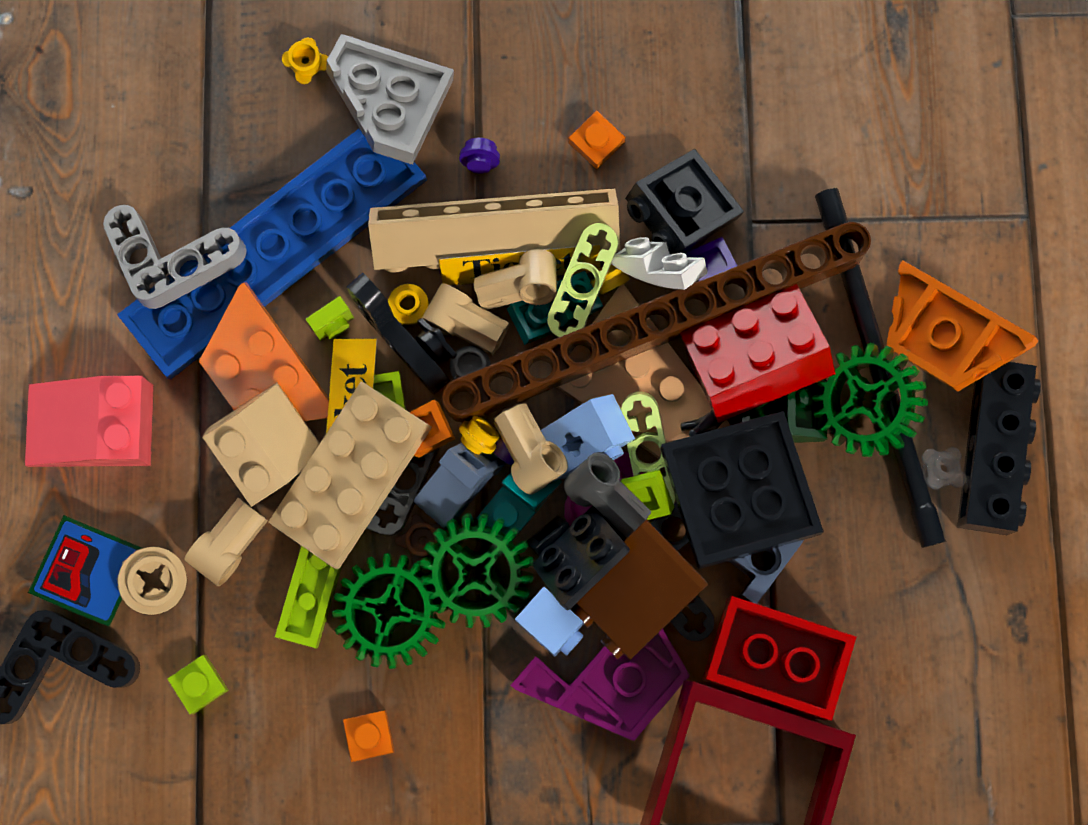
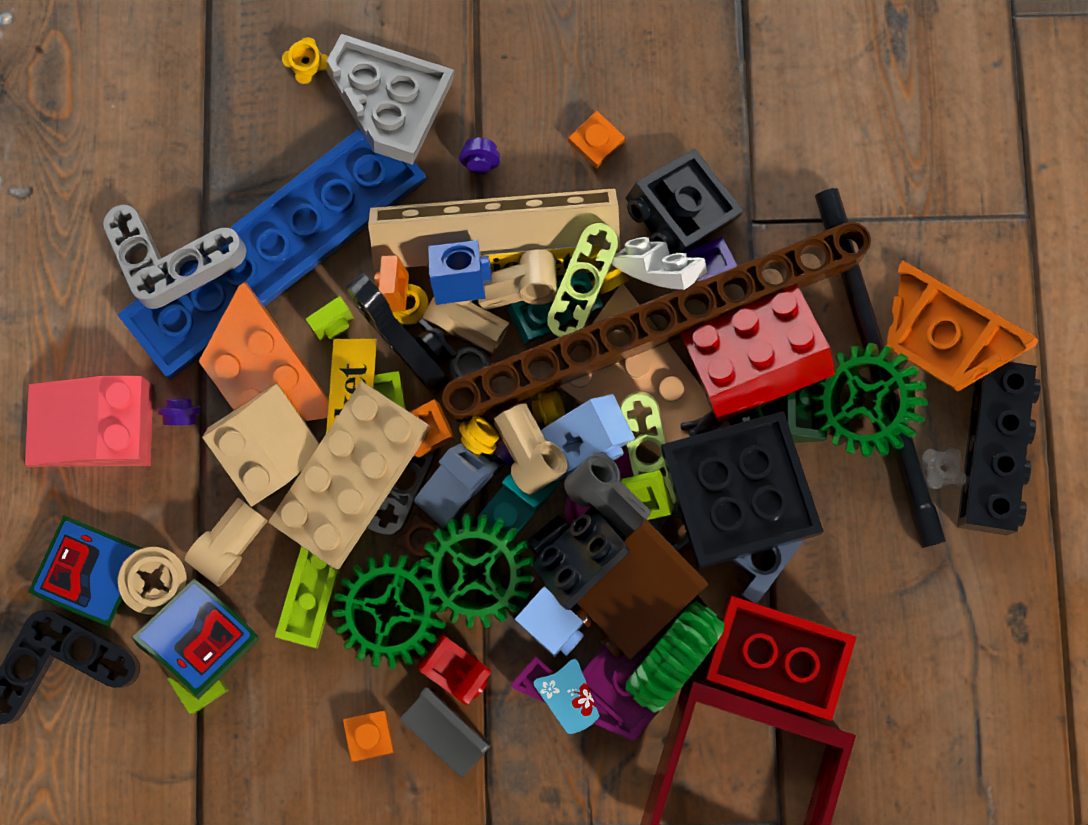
(178, 412): none -> dark purple plate
(196, 638): none -> slope
(393, 282): none -> orange plate
(445, 732): none -> dark grey panel
(454, 670): none -> red bracket
(458, 272): none -> blue brick
(548, 408): none -> yellow plate
(569, 697): none -> medium azure sticker
(675, 657): none -> green gear

